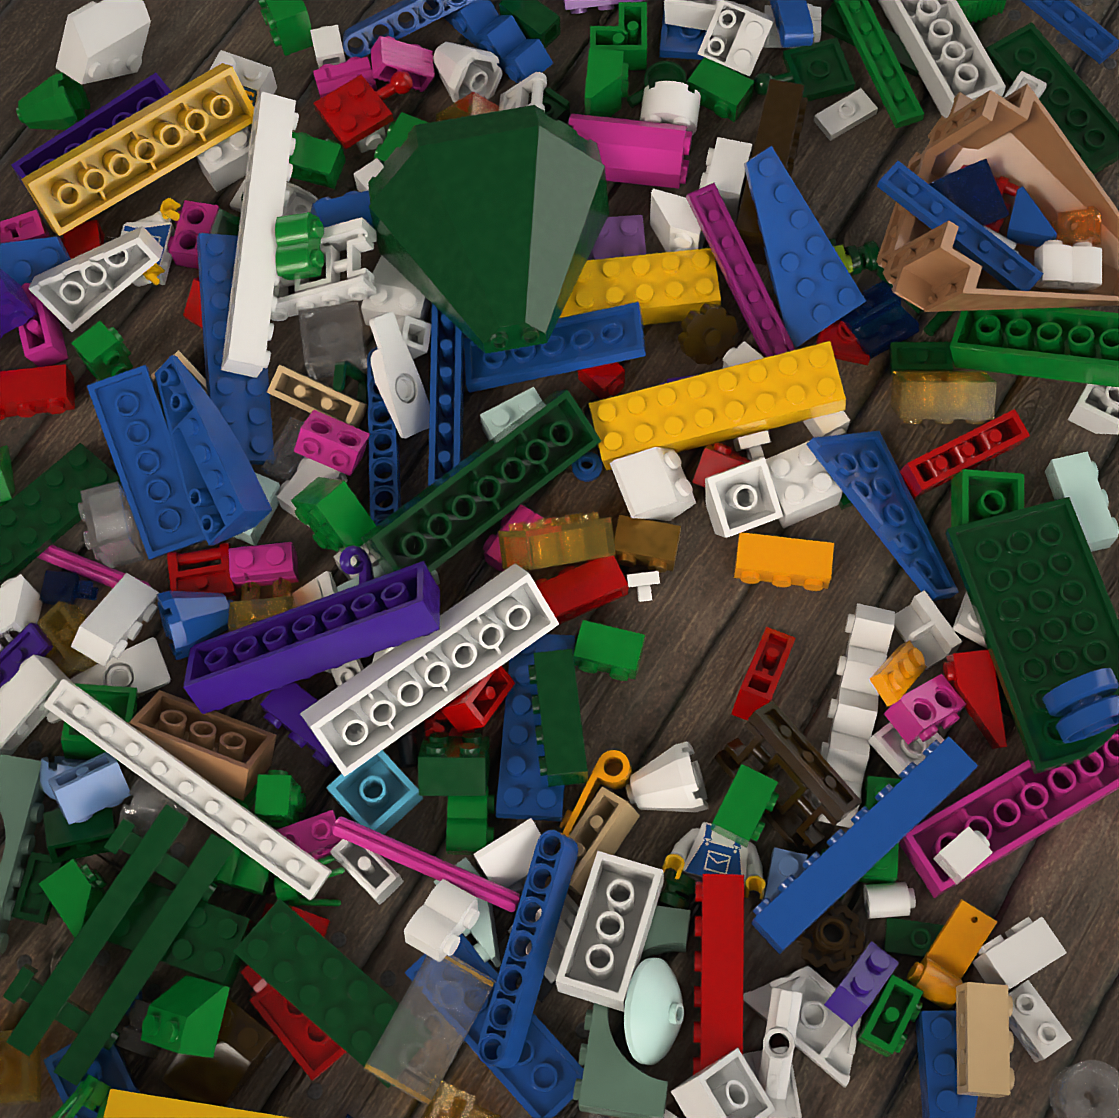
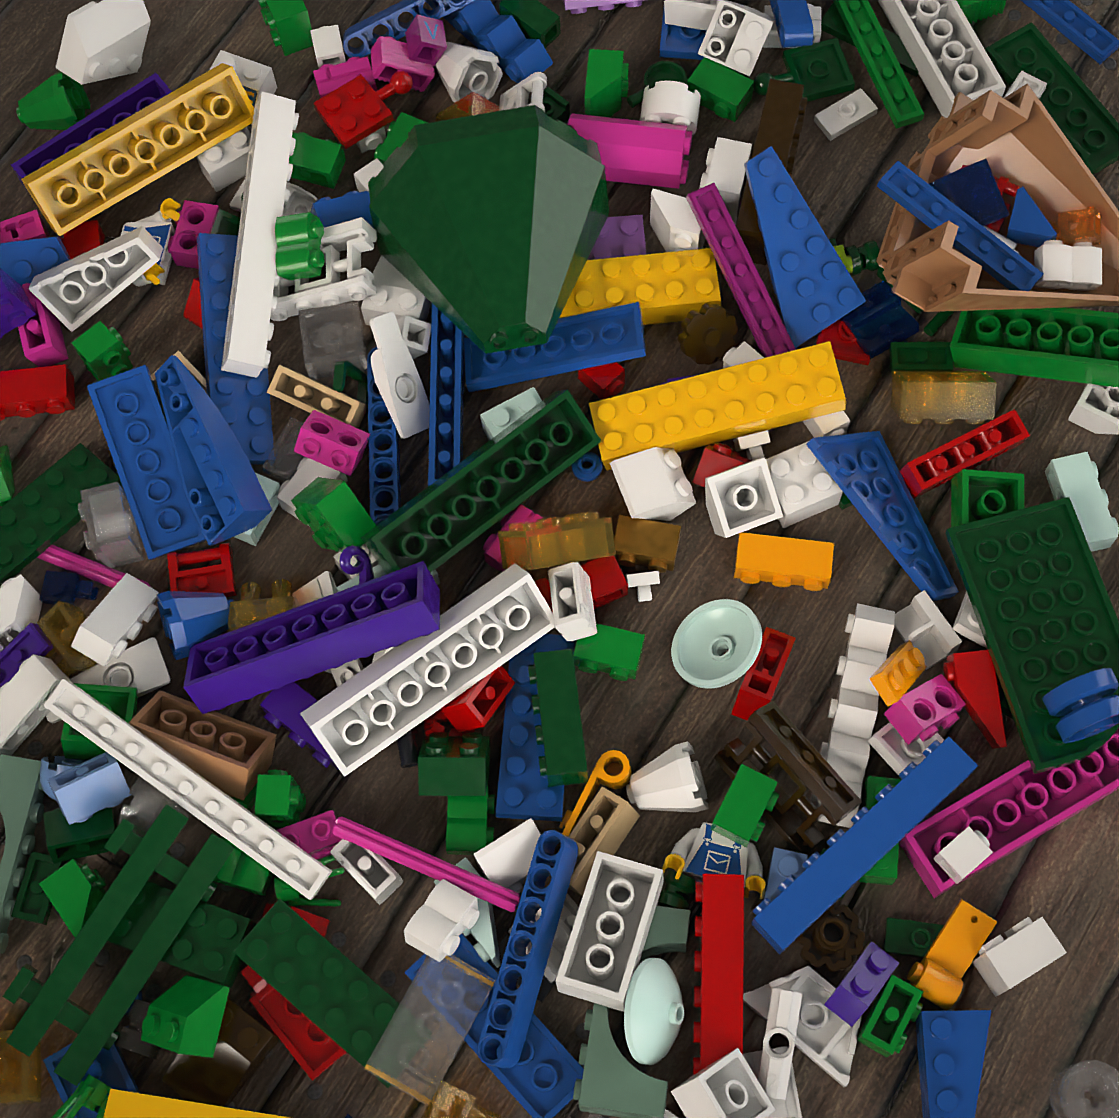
(263, 564): dark pink brick -> none
(376, 793): medium azure brick -> none
(426, 40): none -> magenta brick
(572, 601): none -> white brick
(627, 36): green brick -> none
(708, 634): none -> light aqua dish
(888, 900): white brick -> none
(984, 1040): tan brick -> none
(1035, 1023): white brick -> none

